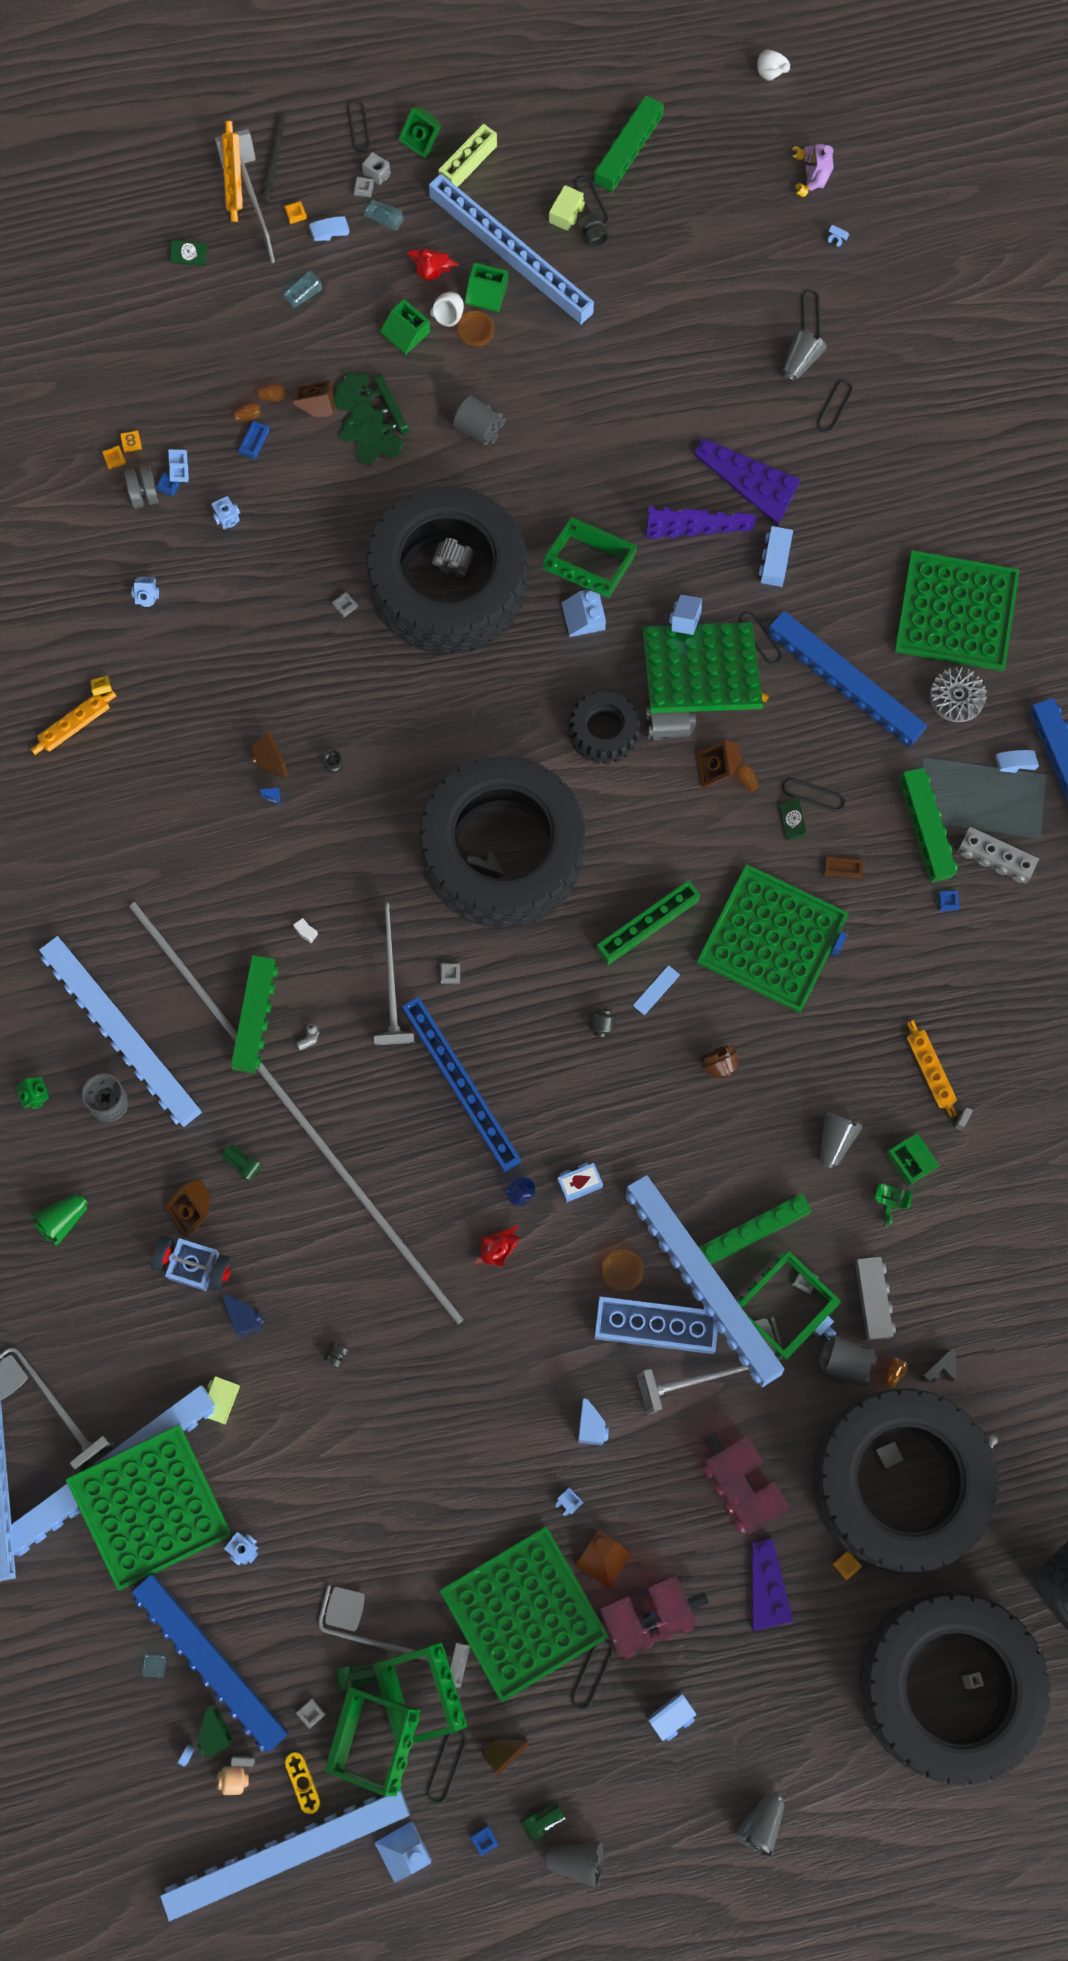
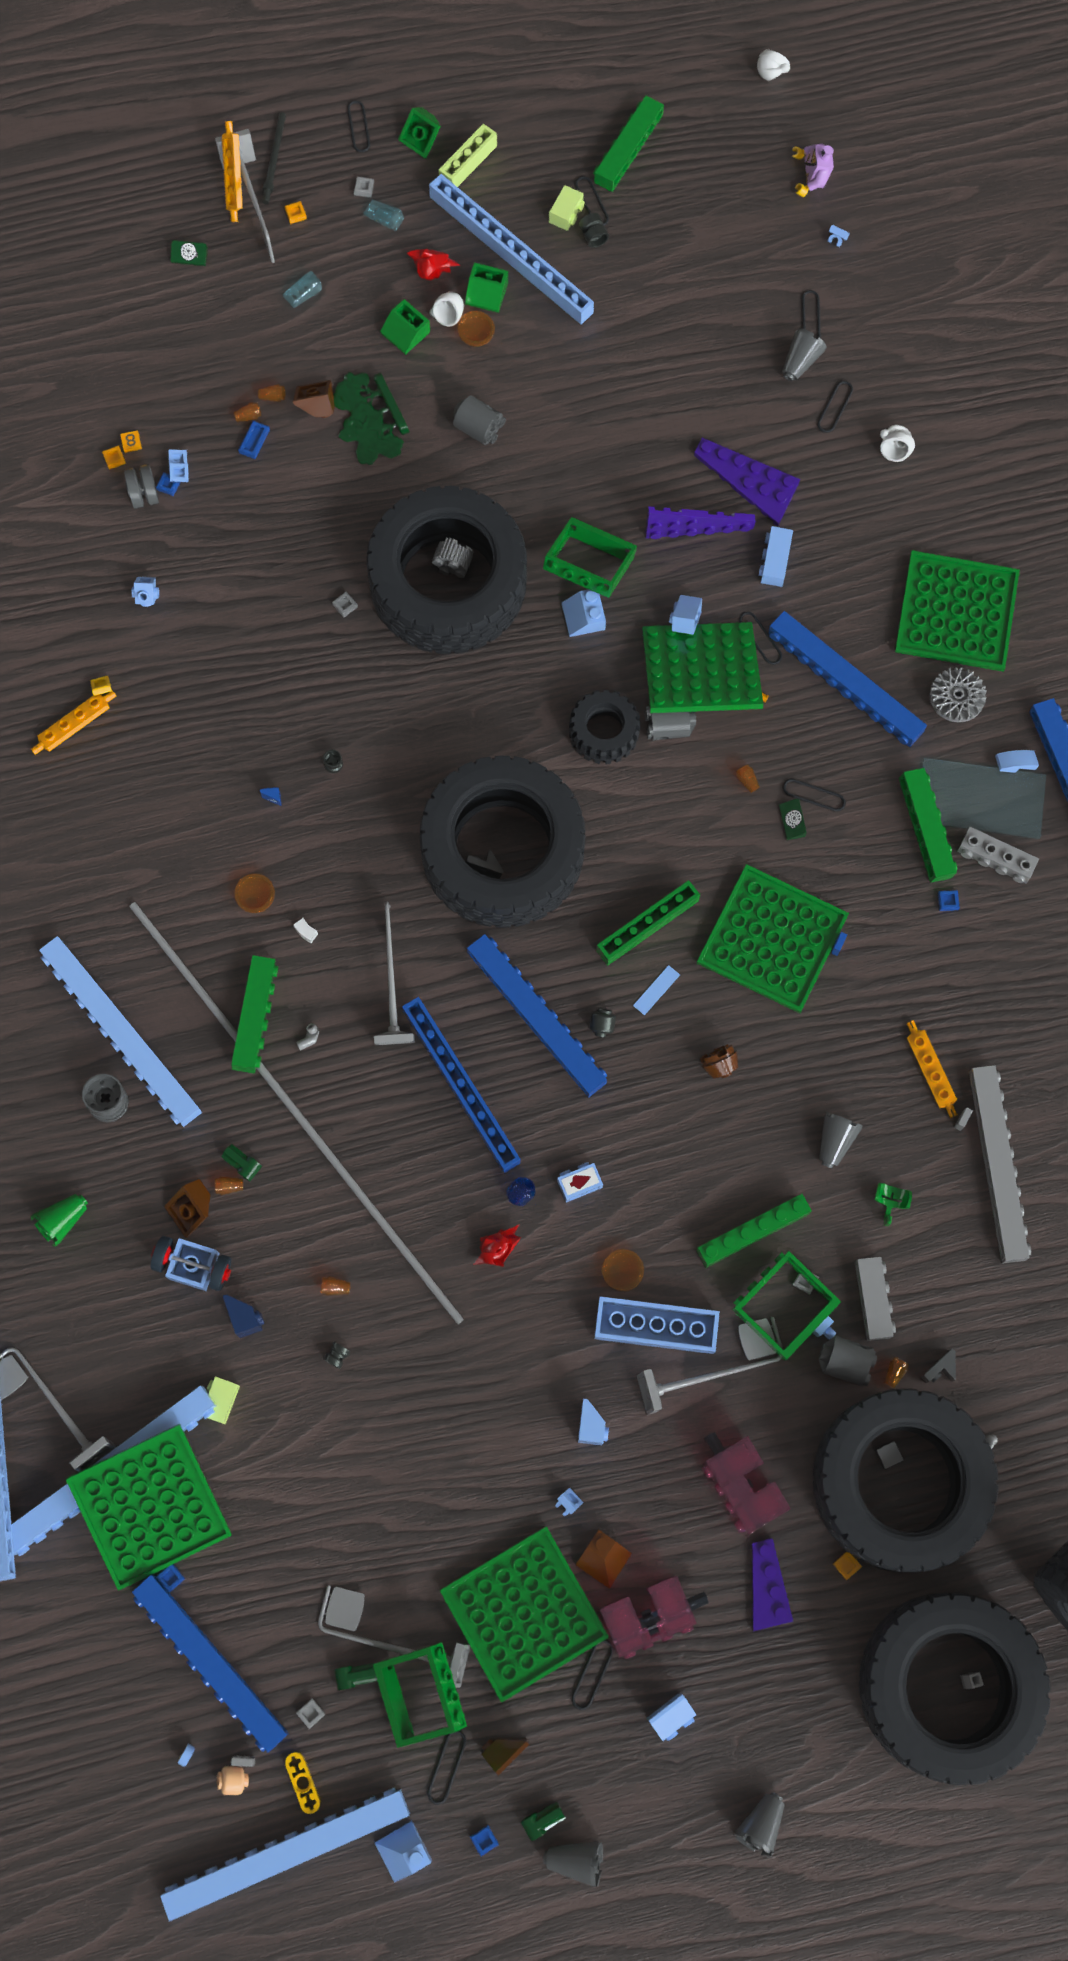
(32, 1092): green brick -> none
(154, 1666): clear light blue tile -> none
(170, 1578): none -> blue tile
(213, 1733): dark green slope -> none
(225, 513): light blue brick -> none
(228, 1185): none -> clear orange cone
(235, 1545): light blue brick -> none
(254, 893): none -> clear orange piece
(268, 756): reddish brown slope -> none
(325, 228): light blue slope -> none
(334, 1286): none -> clear orange cone
(344, 1737): green window -> none
(371, 165): light grey brick -> none
(450, 973): light grey tile -> none
(537, 1016): none -> blue brick
(704, 1281): light blue brick -> none
(718, 762): reddish brown slope -> none
(843, 867): reddish brown tile -> none
(896, 443): none -> white piece
(912, 1160): green slope -> none
(999, 1164): none -> light grey brick

